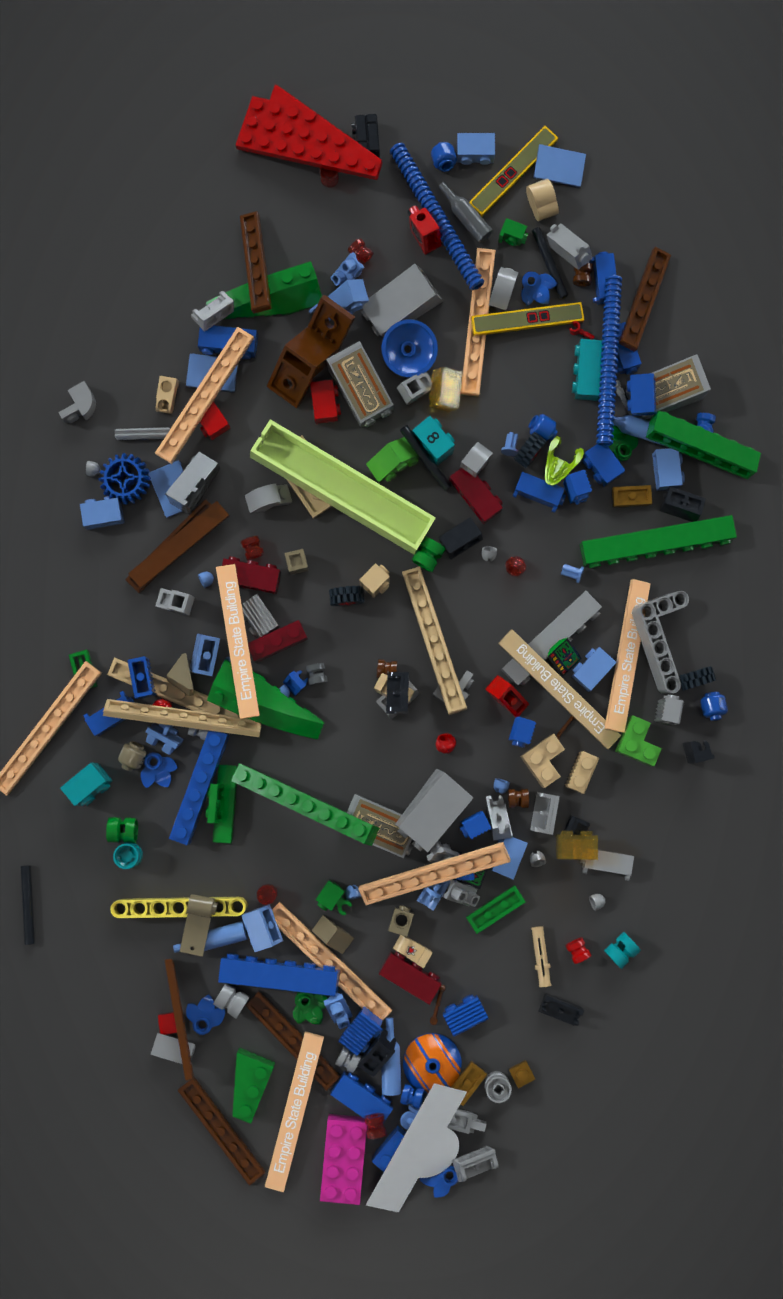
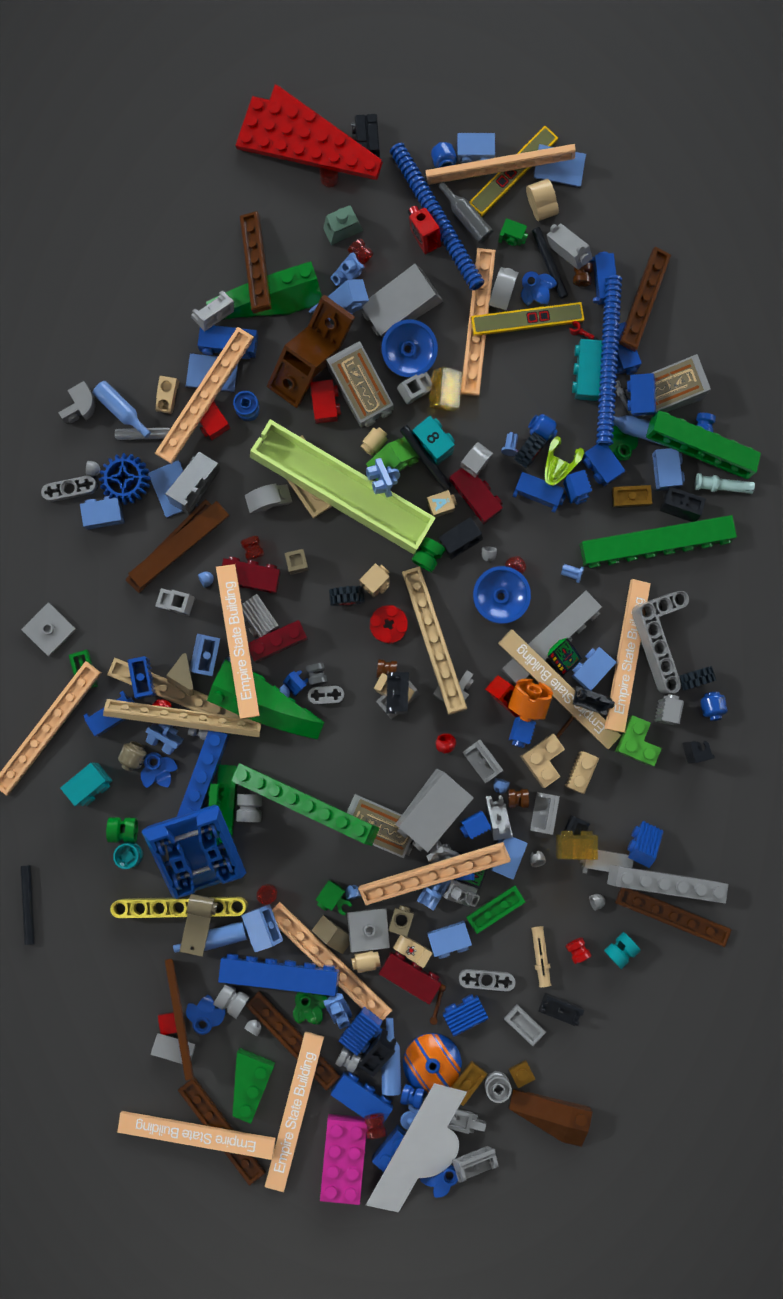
(48, 629): none -> light grey plate
(56, 496): none -> light grey beam
(119, 407): none -> medium blue piece
(194, 851): none -> blue piece
(196, 1135): none -> light nougat tile
(246, 405): none -> blue wheel
(249, 808): none -> light grey wheel
(253, 1027): none -> light grey hinge
(324, 690): none -> light grey beam
(341, 225): none -> sand green torso
(366, 961): none -> tan brick
(368, 930): none -> light grey plate
(374, 441): none -> tan brick
(386, 477): none -> medium blue hips
(399, 626): none -> red plate
(441, 503): none -> tan brick
(449, 939): none -> medium blue brick
(482, 761): none -> light grey hinge
(500, 164): none -> light nougat tile
(502, 975): none -> light grey beam
(511, 585): none -> blue dish
(524, 1025): none -> light grey tile
(530, 700): none -> orange brick
(559, 1118): none -> reddish brown wedge
(592, 701): none -> black hinge
(645, 844): none -> blue brick
(667, 884): none -> light grey brick
(673, 916): none -> reddish brown tile
(715, 483): none -> light aqua pin

